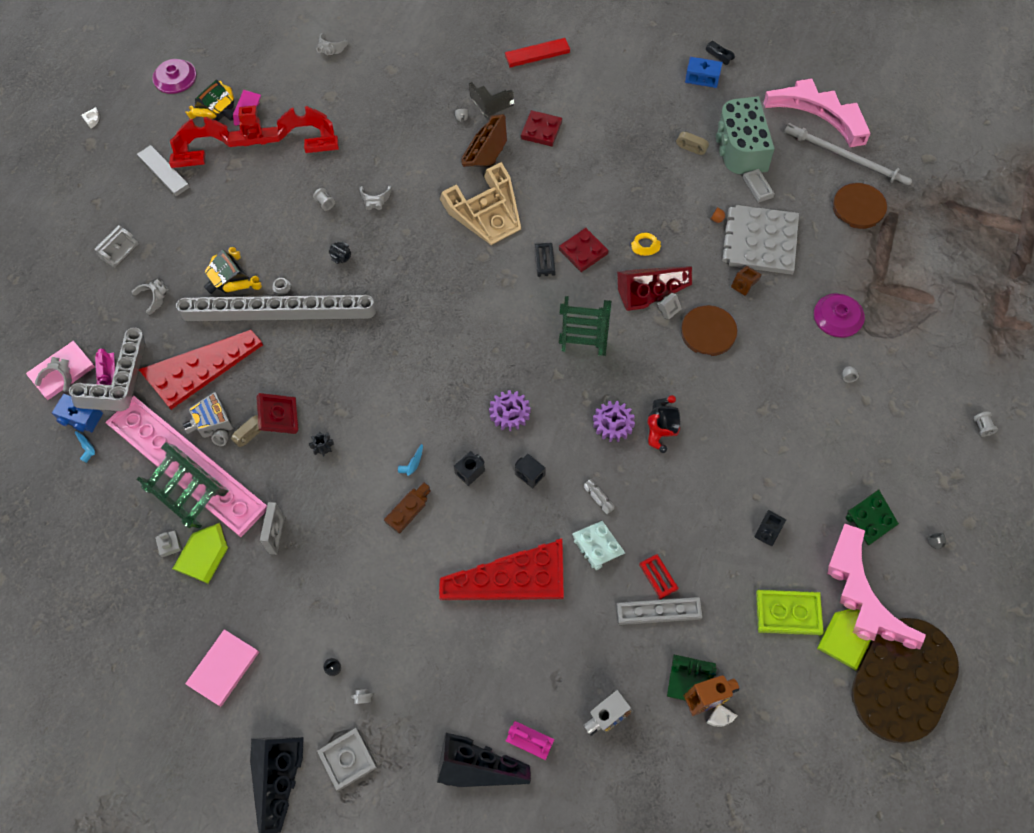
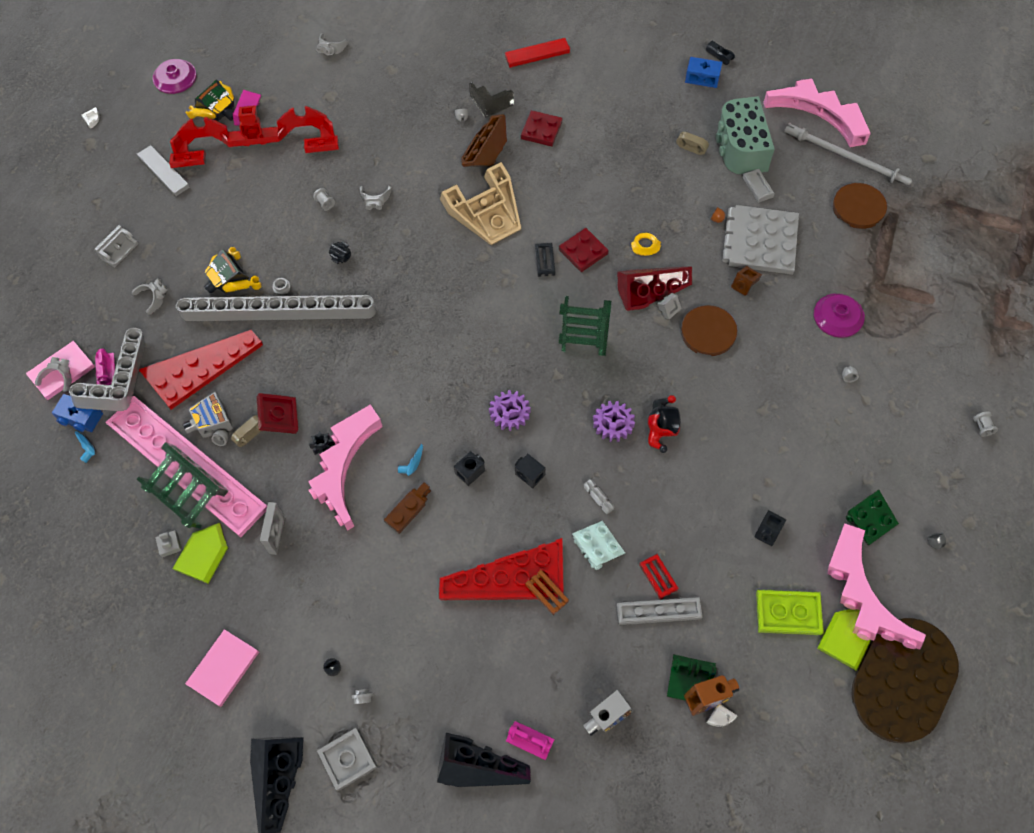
(348, 438): none -> bright pink arch
(535, 579): none -> dark orange tile

